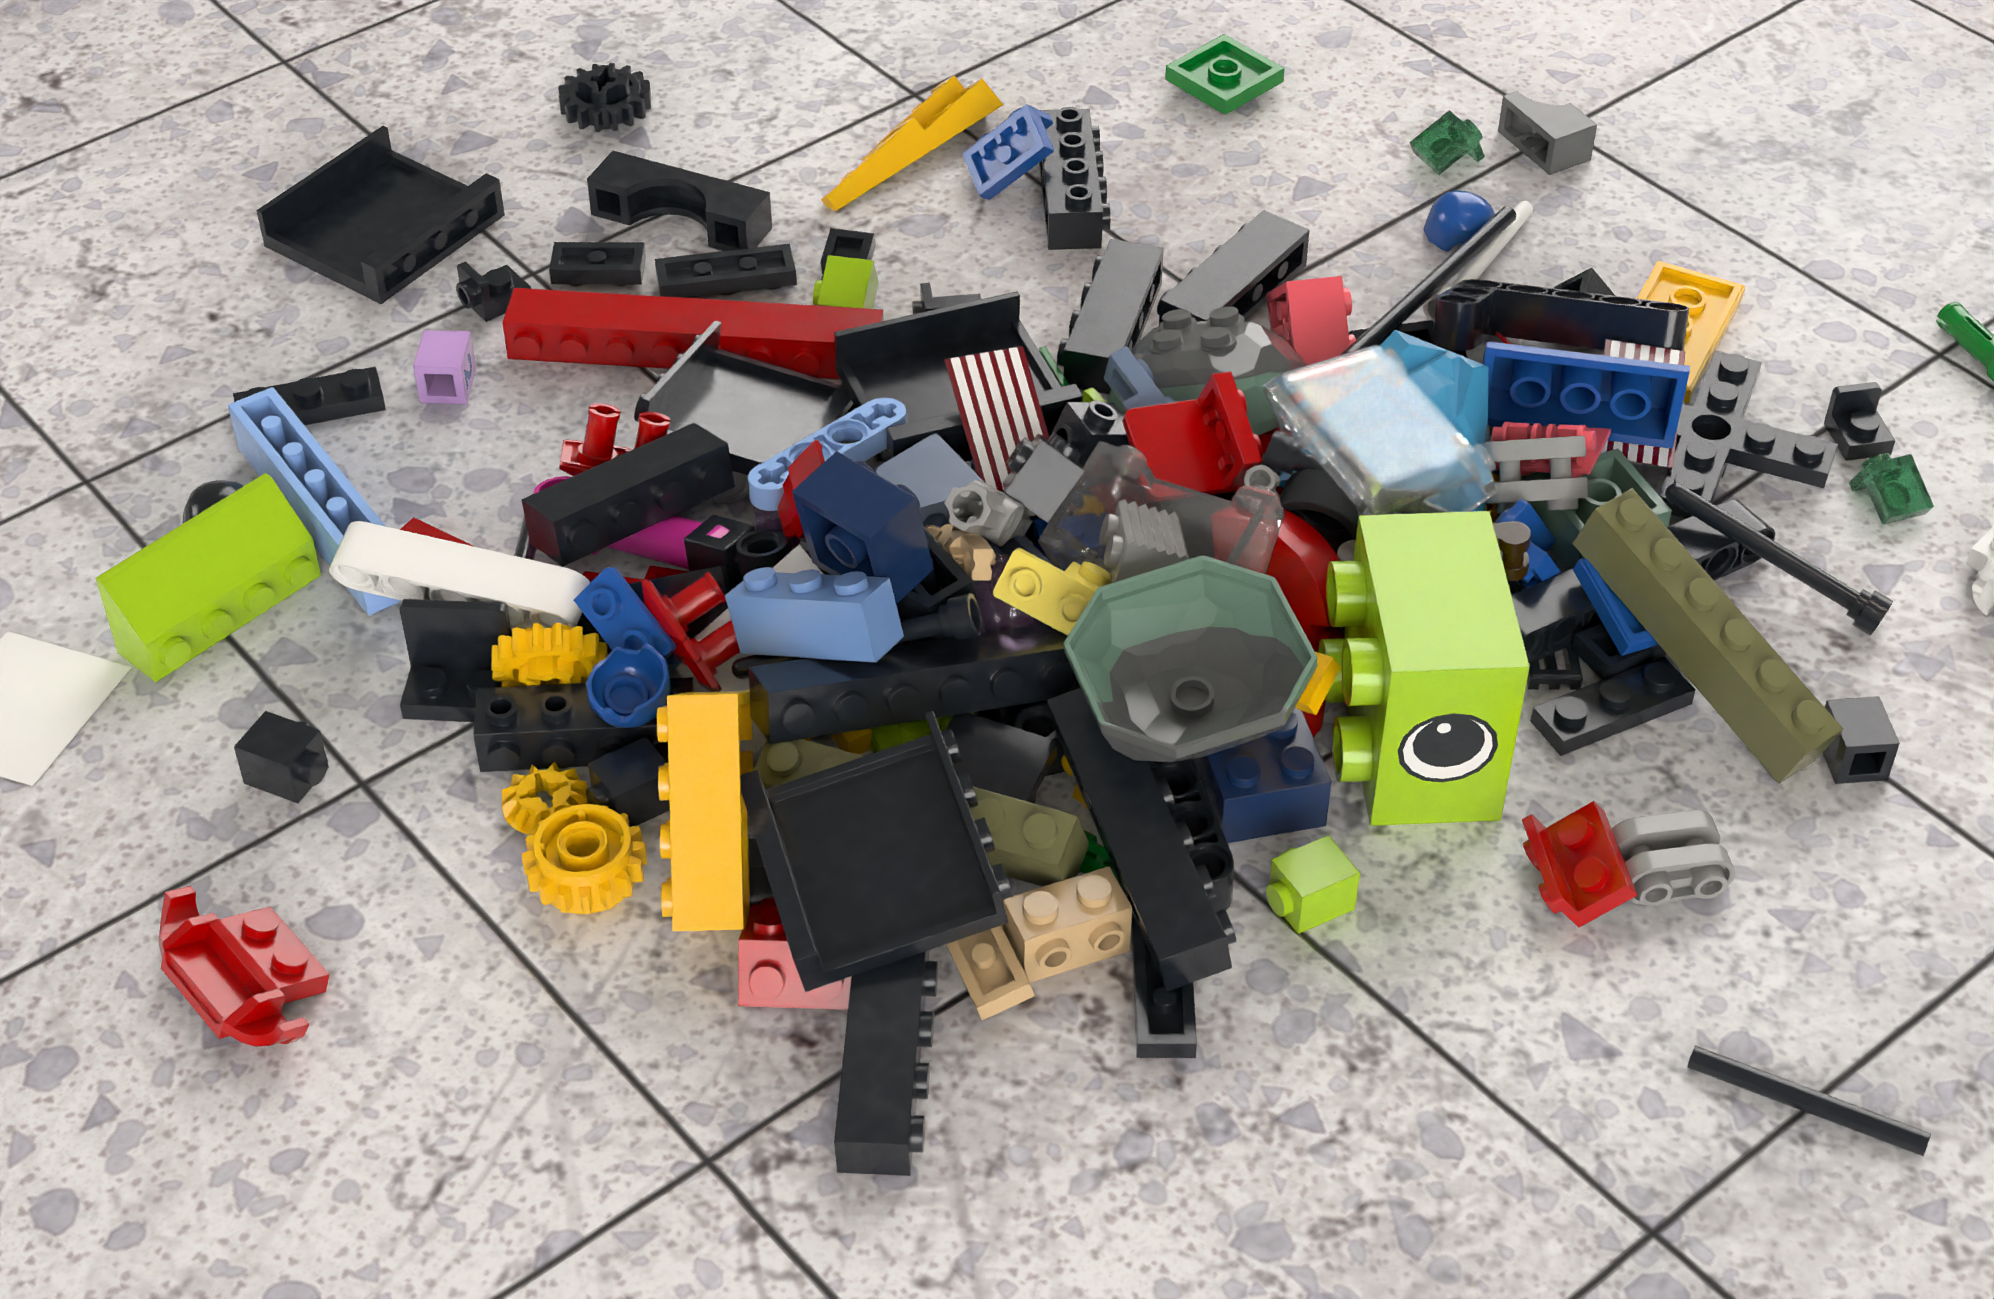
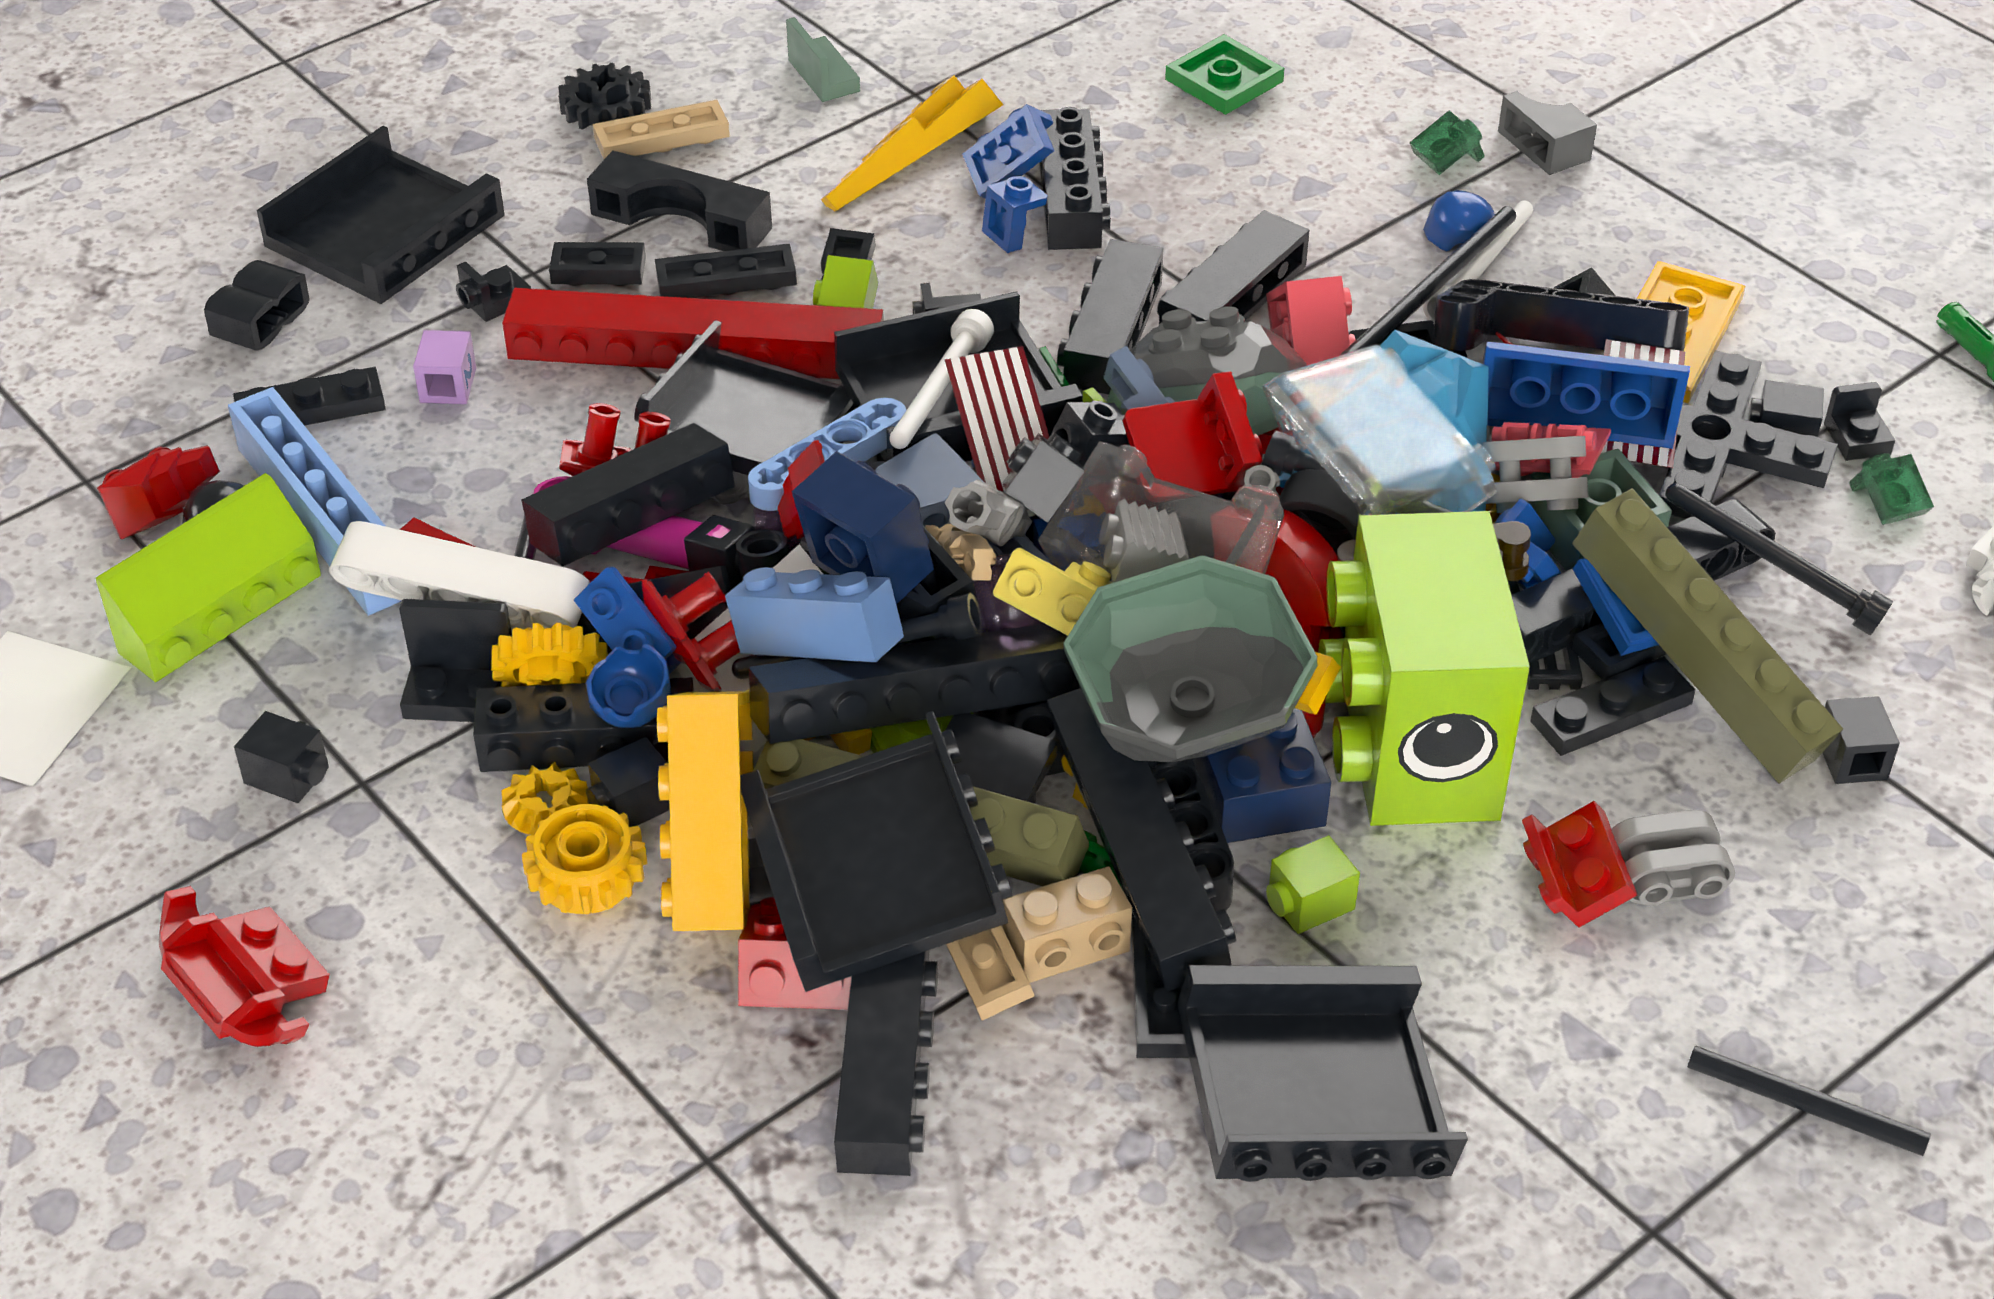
(155, 487): none -> red connector
(256, 304): none -> black brick
(662, 129): none -> tan plate
(820, 63): none -> sand green panel
(969, 335): none -> white piece
(1007, 210): none -> blue bracket
(1314, 1073): none -> panel
(1789, 407): none -> brick

